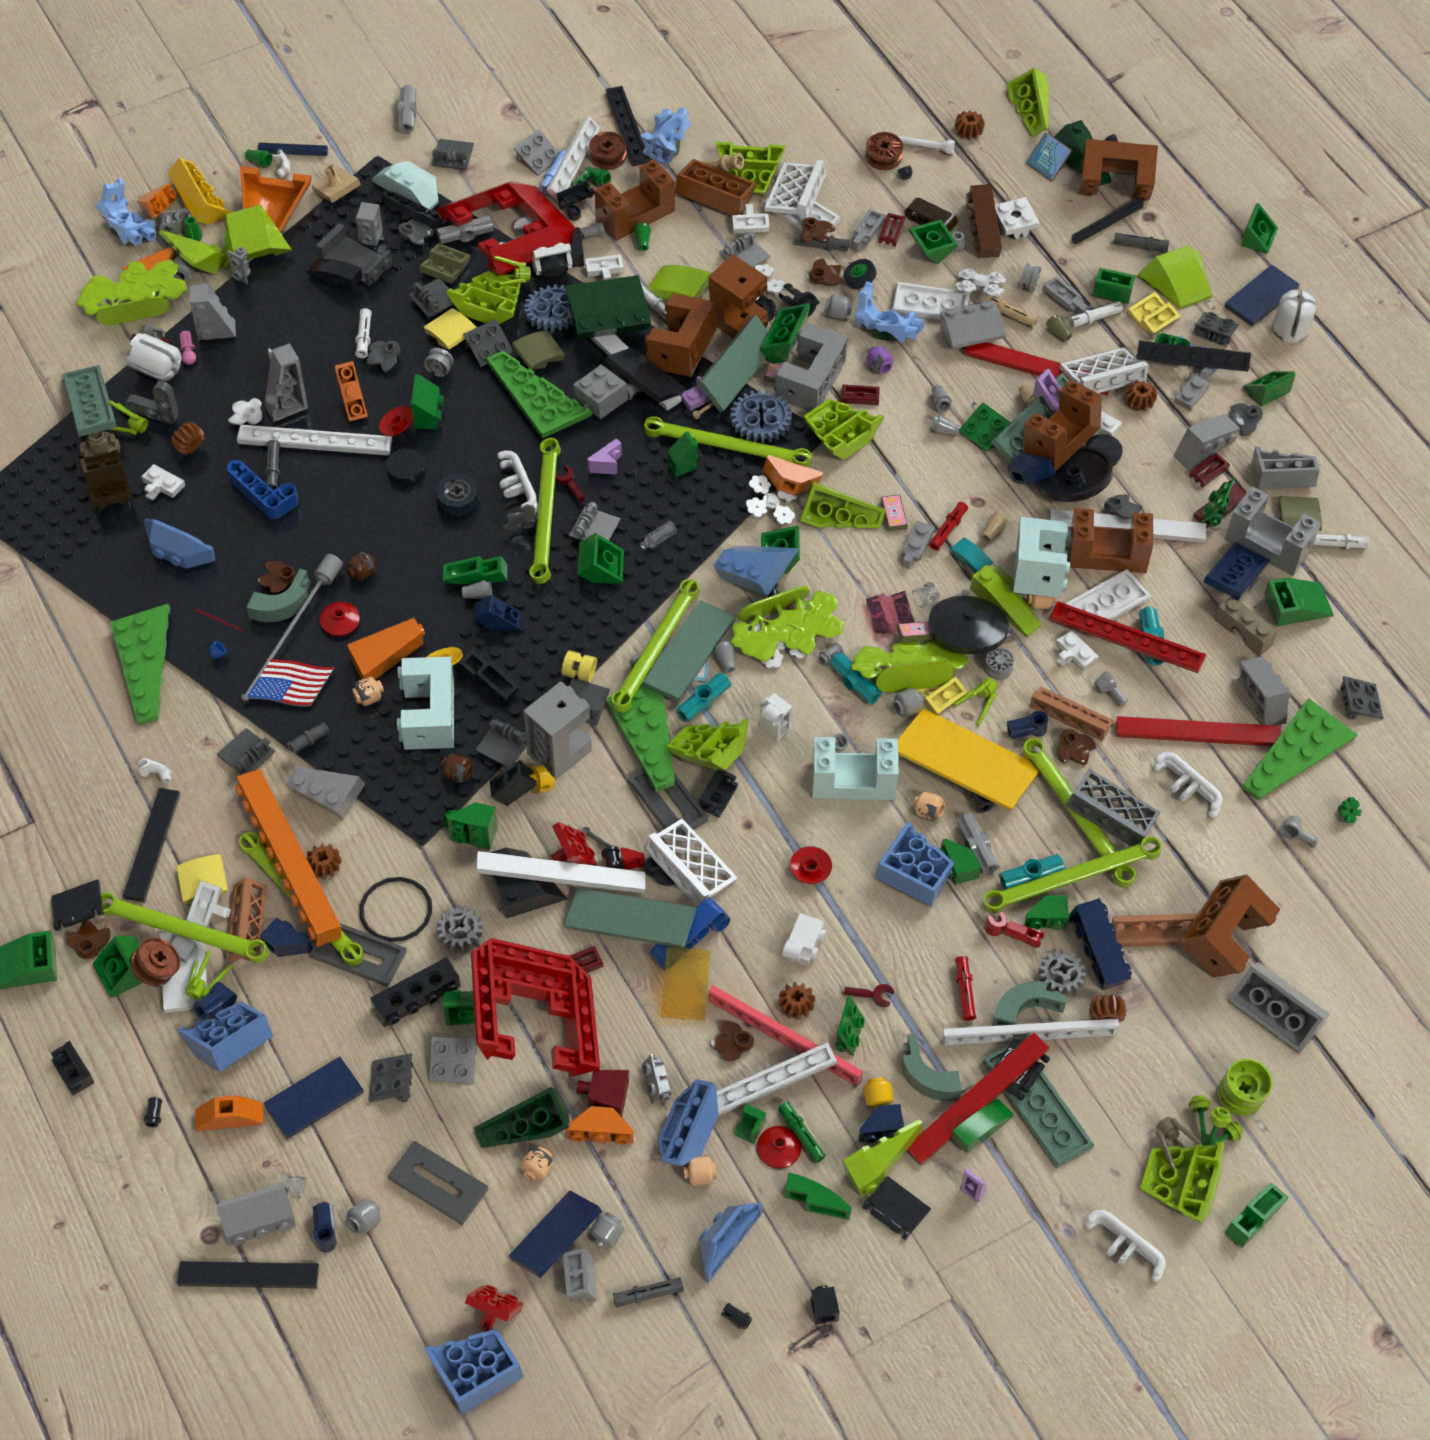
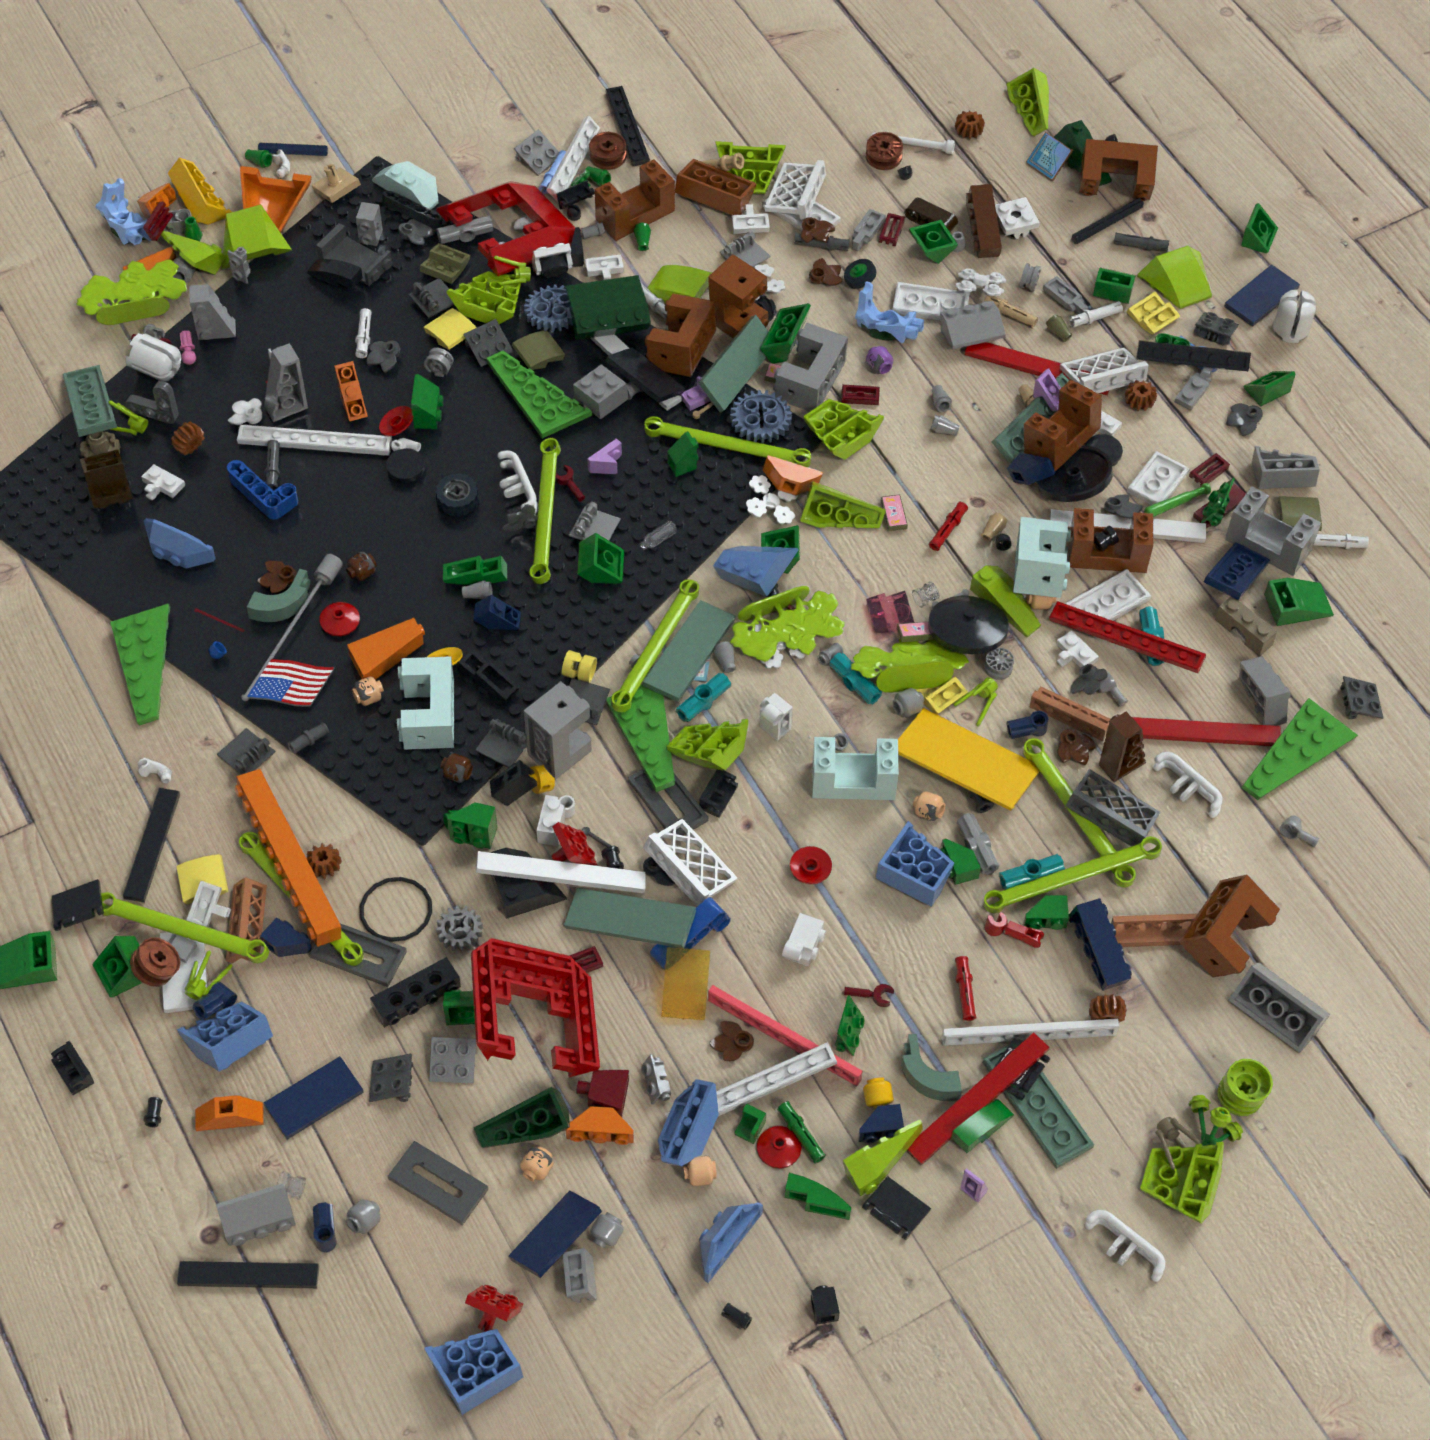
(88, 938): reddish brown plate -> none
(159, 222): none -> dark red tile
(326, 789): light grey wedge -> none
(405, 443): none -> white arm
(407, 109): light grey piece -> none
(452, 154): dark grey hinge -> none
(553, 812): none -> white hinge
(631, 858): red slope -> none
(648, 1292): dark grey pin -> none
(667, 127): light blue hips -> none
(788, 1002): dark orange gear -> none
(800, 298): black piece -> none
(838, 307): light grey head -> none
(917, 543): light grey hinge -> none
(971, 554): teal slope -> none
(984, 426): green hinge -> none
(1005, 542): none -> black hinge
(1026, 996): sand green arch -> none
(1064, 970): light grey gear -> none
(1089, 679): none -> dark grey plate
(1105, 538): none -> black wheel
(1122, 747): none -> reddish brown wedge
(1158, 479): none -> white tile
(1168, 504): none -> bright green piece
(1205, 440): light grey wedge -> none
(1256, 1214): green slope -> none
(1349, 810): green plant -> none

